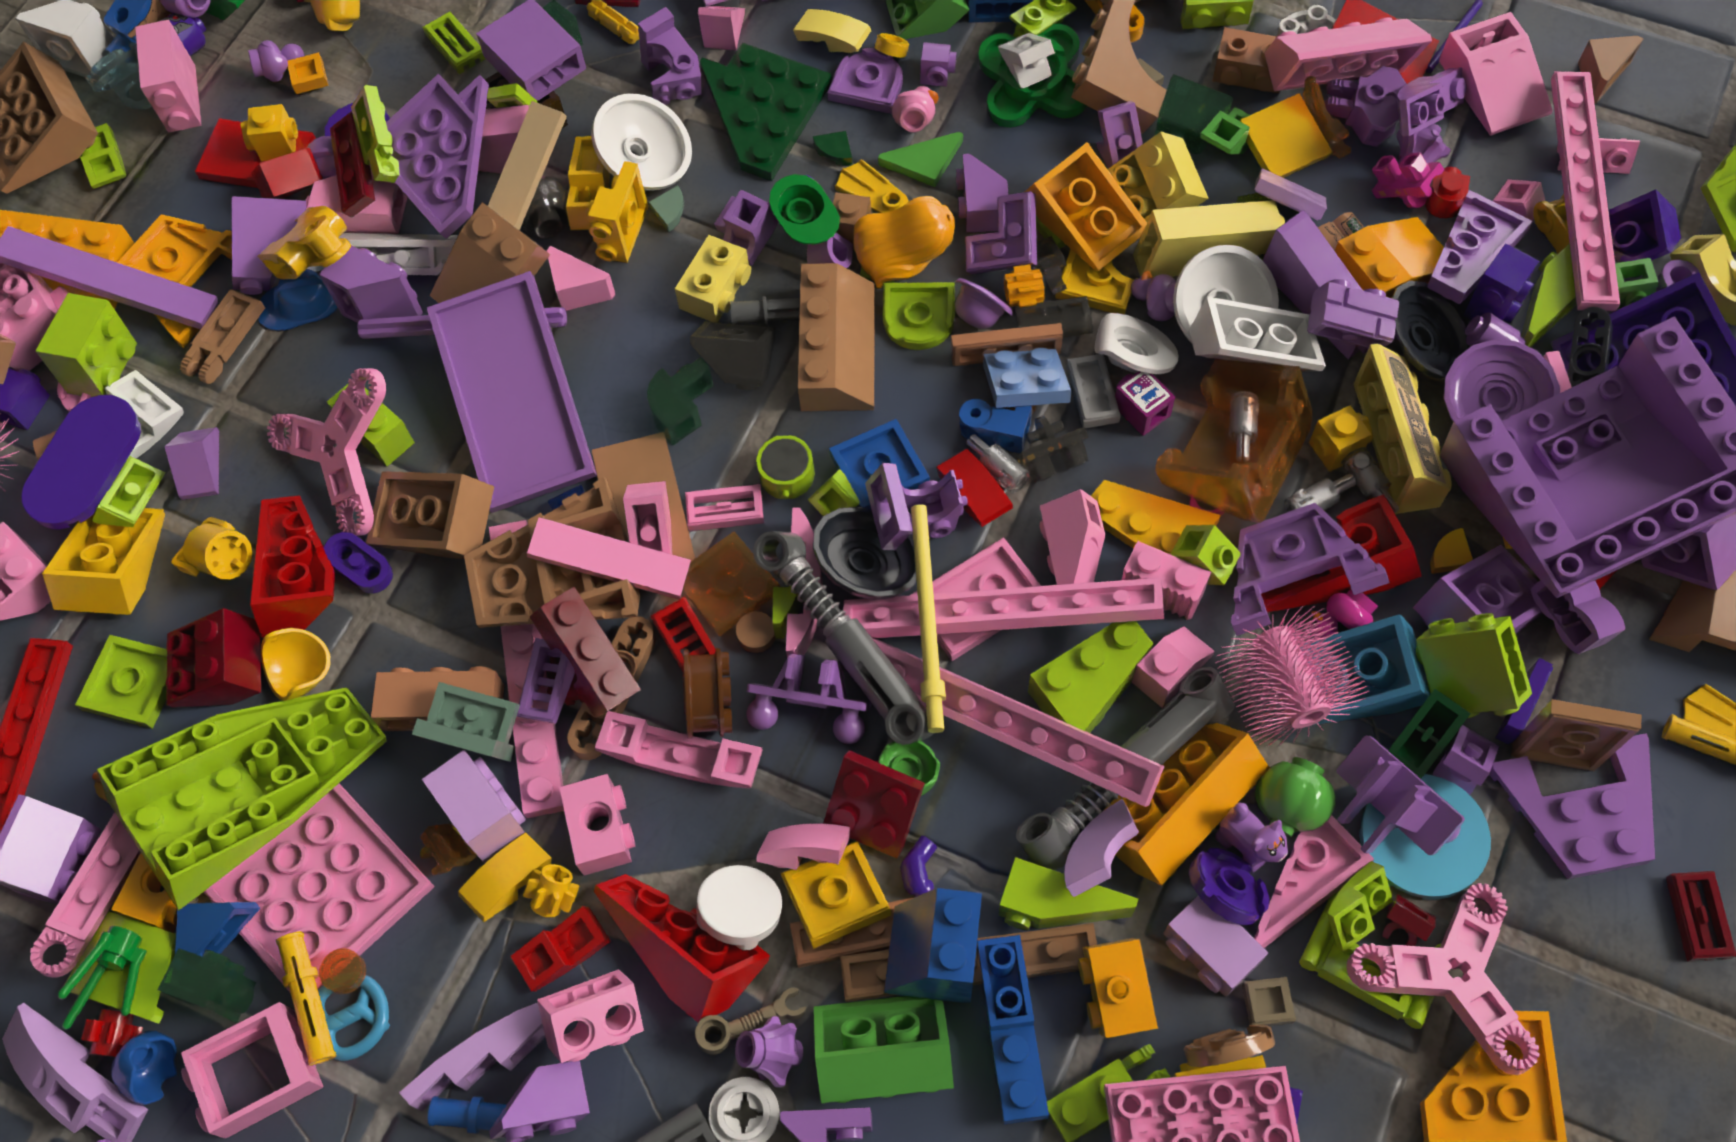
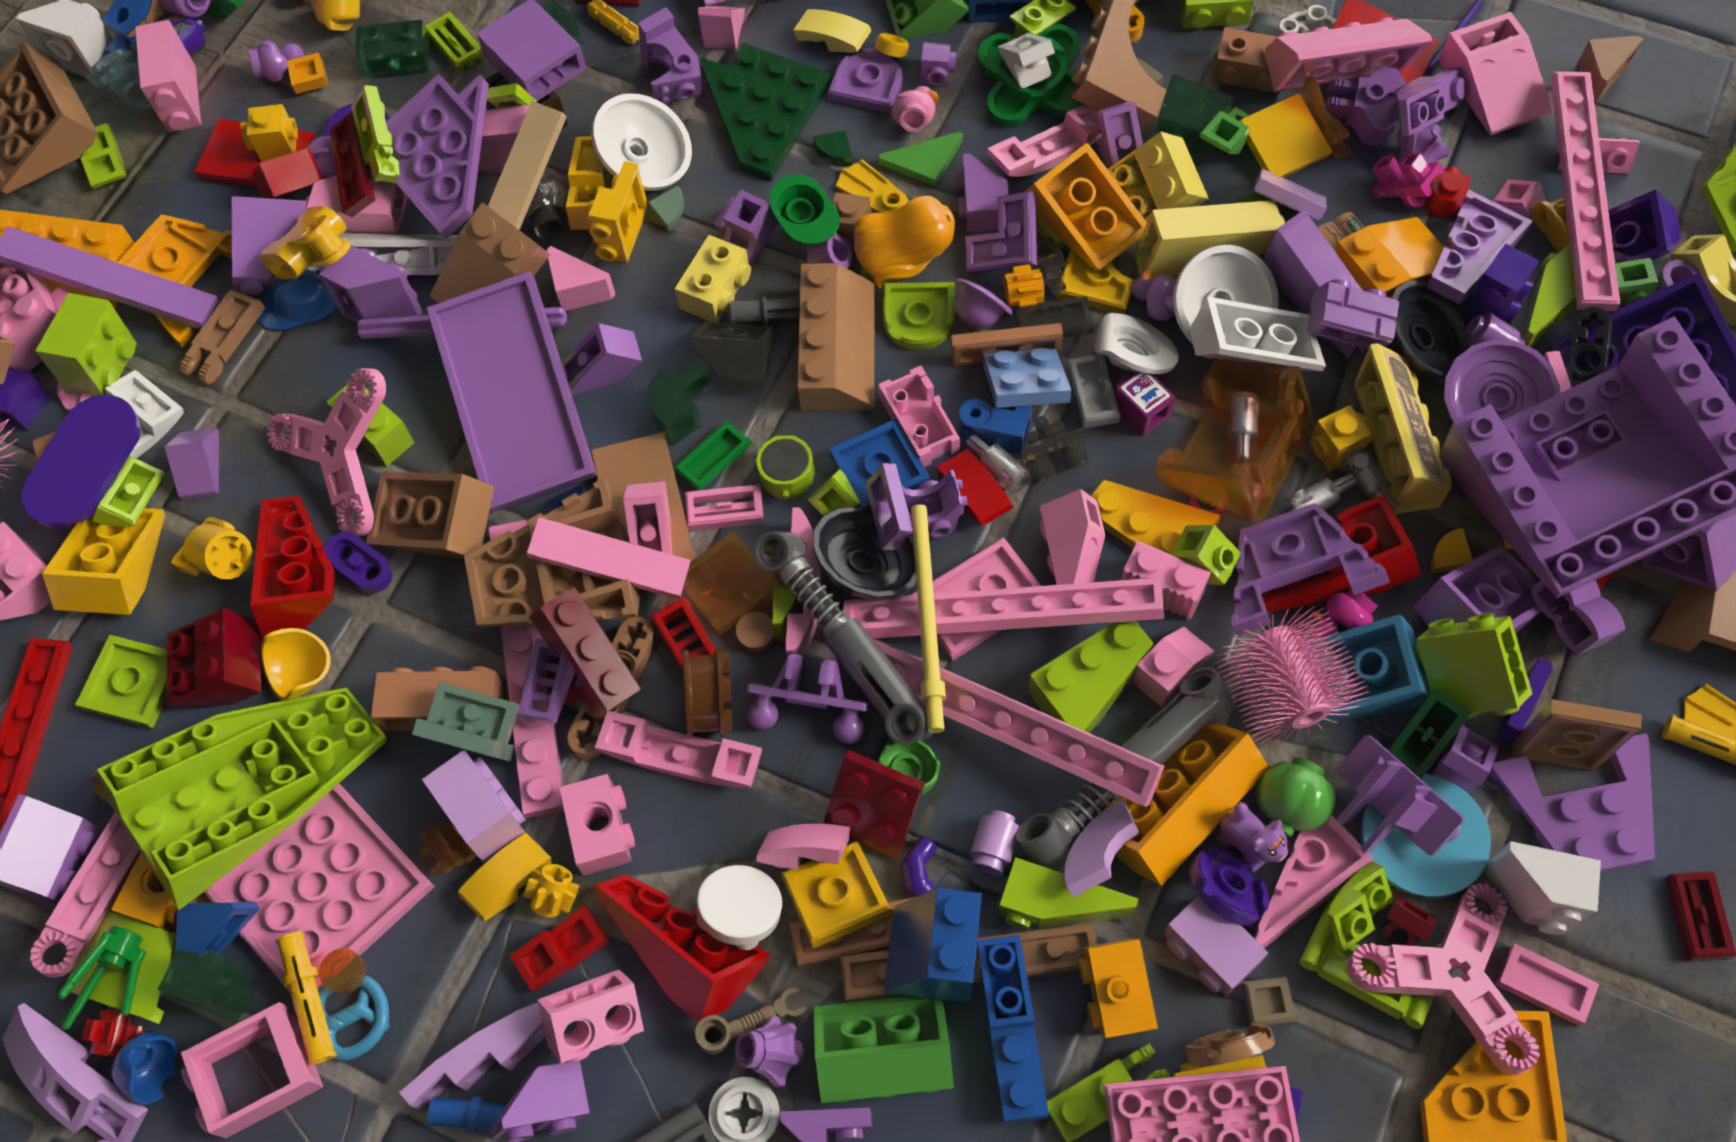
(393, 49): none -> clear green brick
(601, 359): none -> medium lavender slope
(713, 455): none -> green tile
(920, 415): none -> bright pink piece
(994, 843): none -> lavender brick
(1048, 147): none -> bright pink slope
(1546, 885): none -> white slope
(1547, 984): none -> bright pink tile

